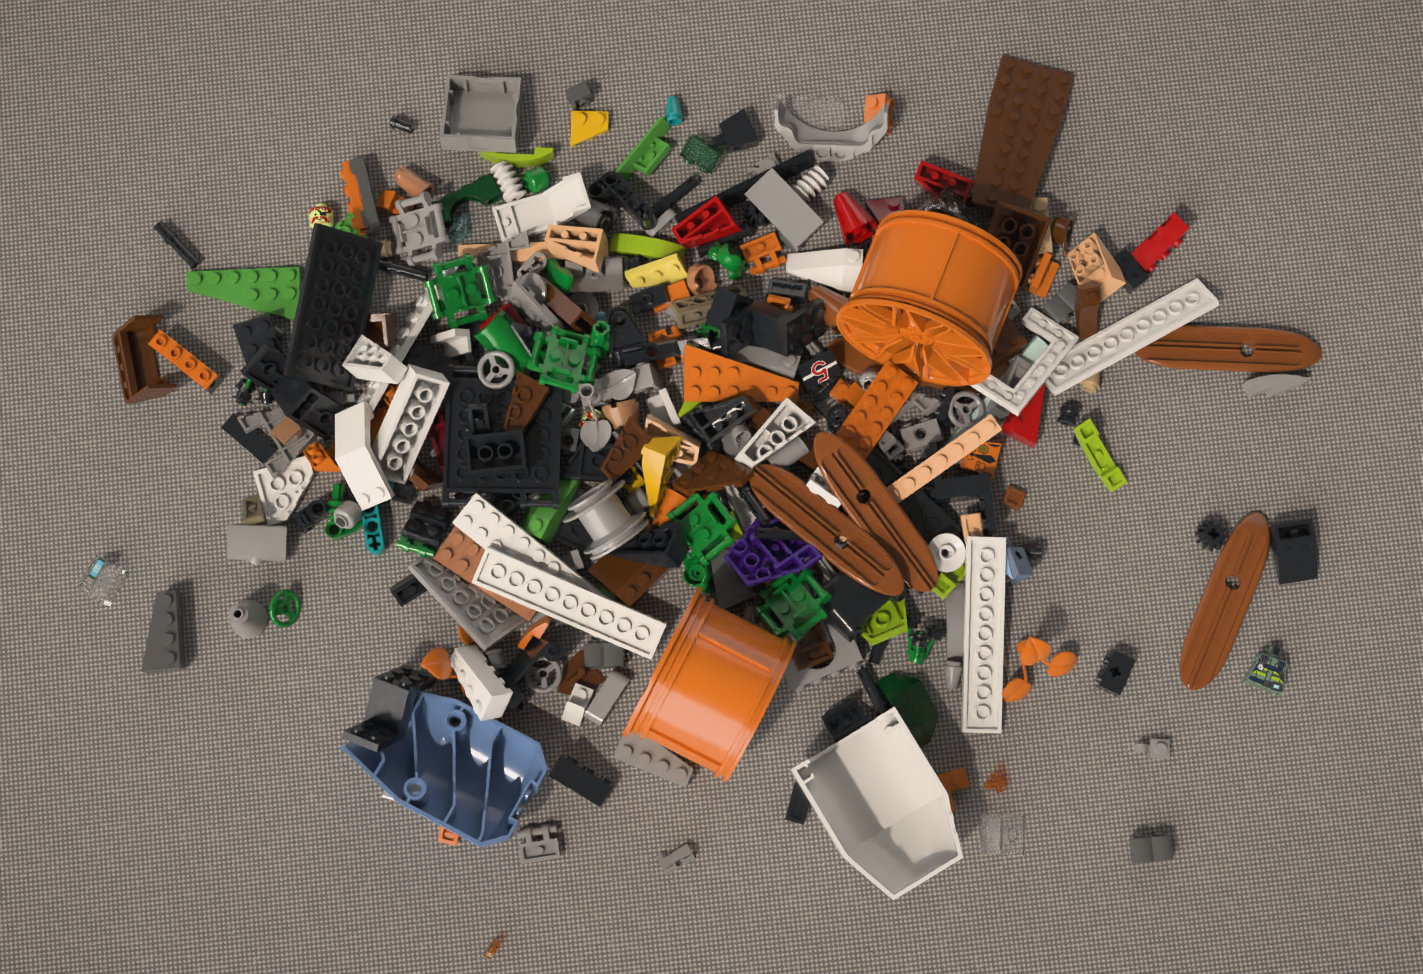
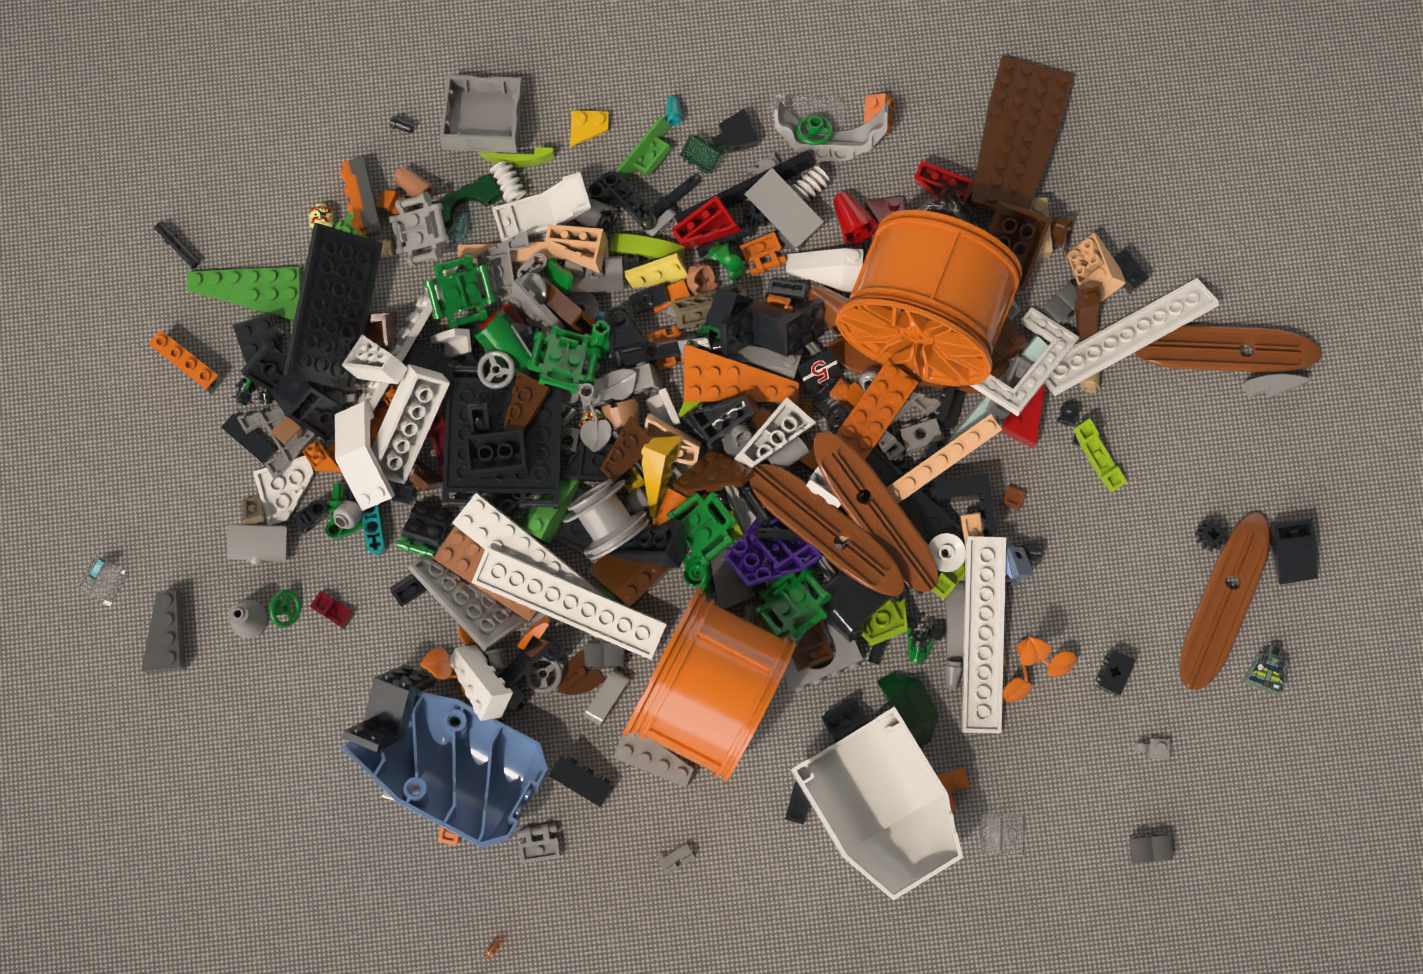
(137, 360): reddish brown windscreen -> none
(332, 609): none -> dark red slope
(391, 267): black pin -> none
(536, 179): green head -> none
(574, 560): light grey panel -> none
(577, 704): white slope -> none
(579, 95): dark grey brick -> none
(815, 126): none -> green piece
(879, 704): black pin -> none
(959, 410): light grey piece -> none
(982, 459): orange torso -> none
(997, 782): clear orange tile -> none
(1042, 279): orange bracket -> none
(1160, 242): red wedge -> none

